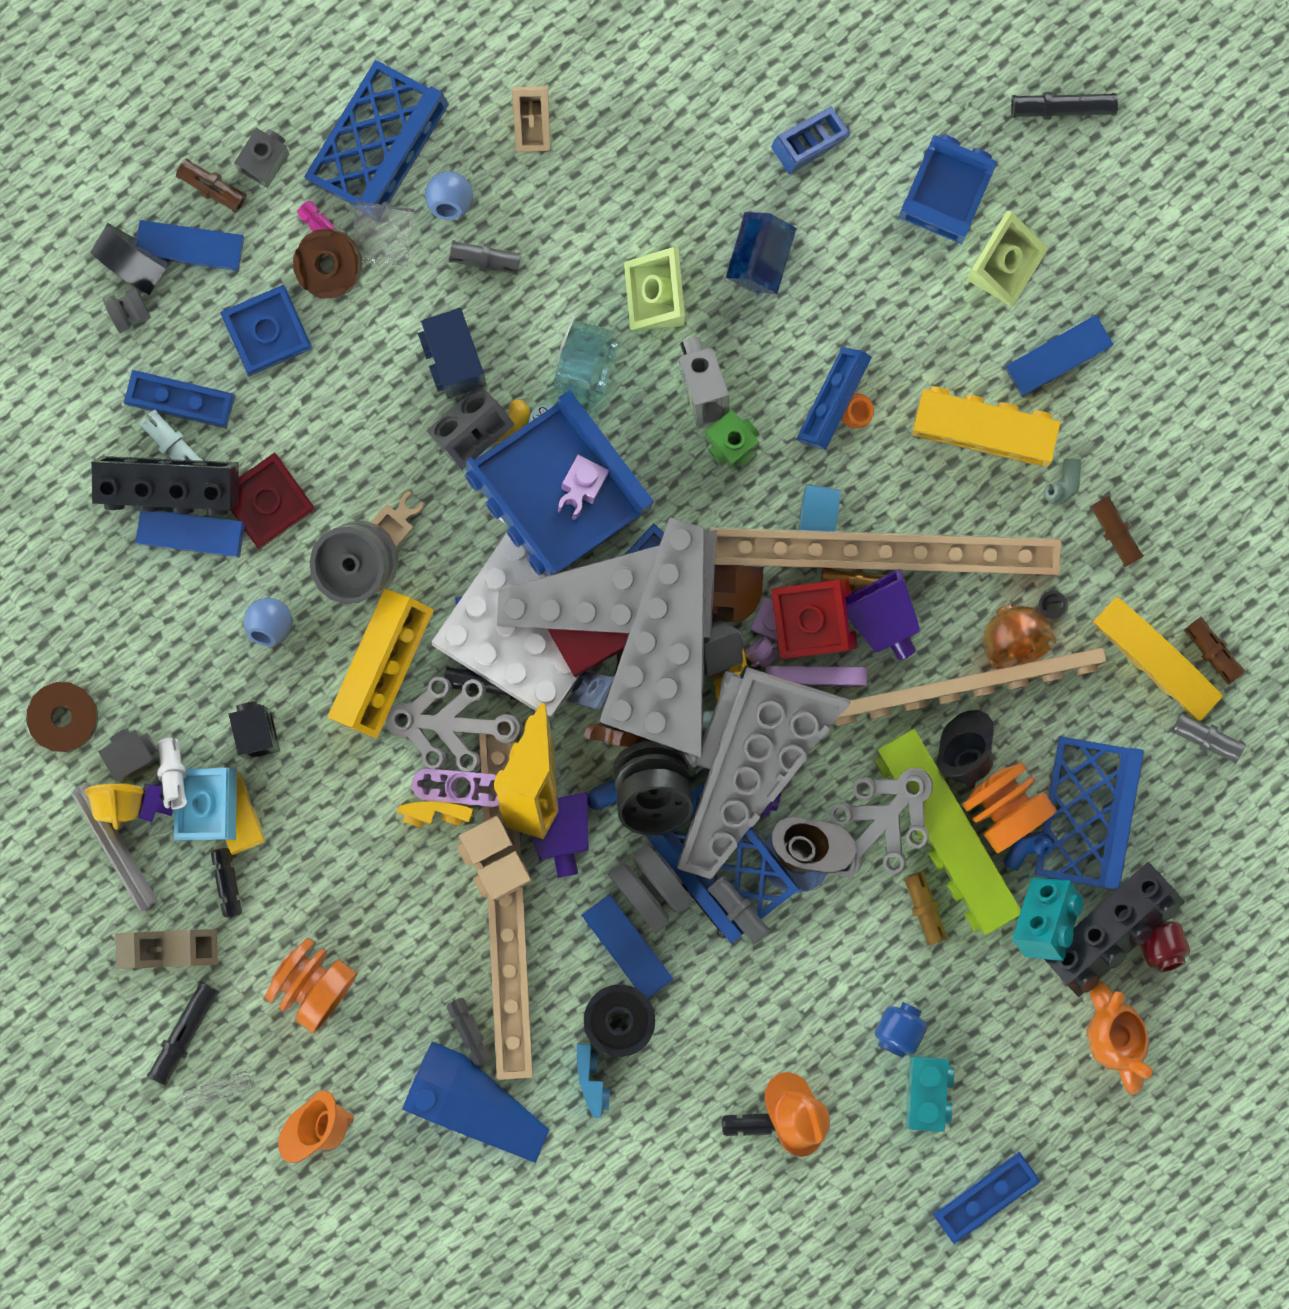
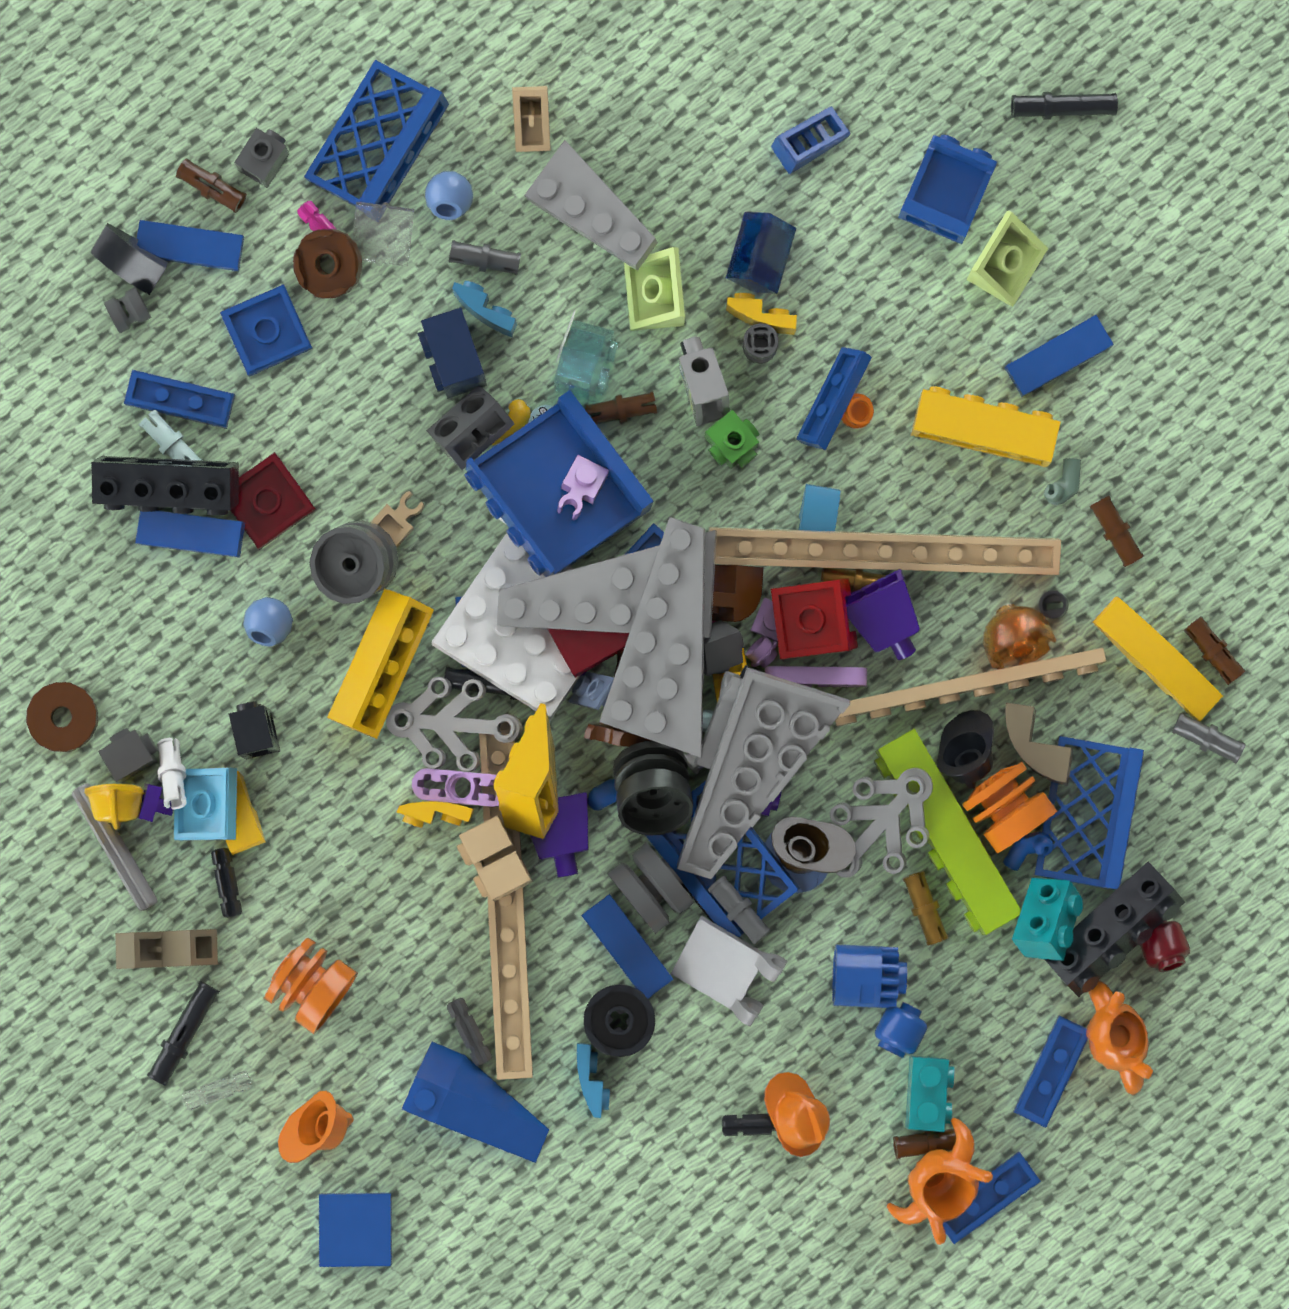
(355, 1229): none -> blue tile
(475, 302): none -> dark azure slope
(588, 206): none -> light grey wing
(622, 408): none -> reddish brown pin
(725, 968): none -> flag
(749, 310): none -> yellow slope
(760, 349): none -> dark grey wheel
(867, 976): none -> blue gear
(923, 1143): none -> reddish brown pin
(943, 1184): none -> orange piece
(1046, 760): none -> dark tan brick
(1051, 1071): none -> blue tile

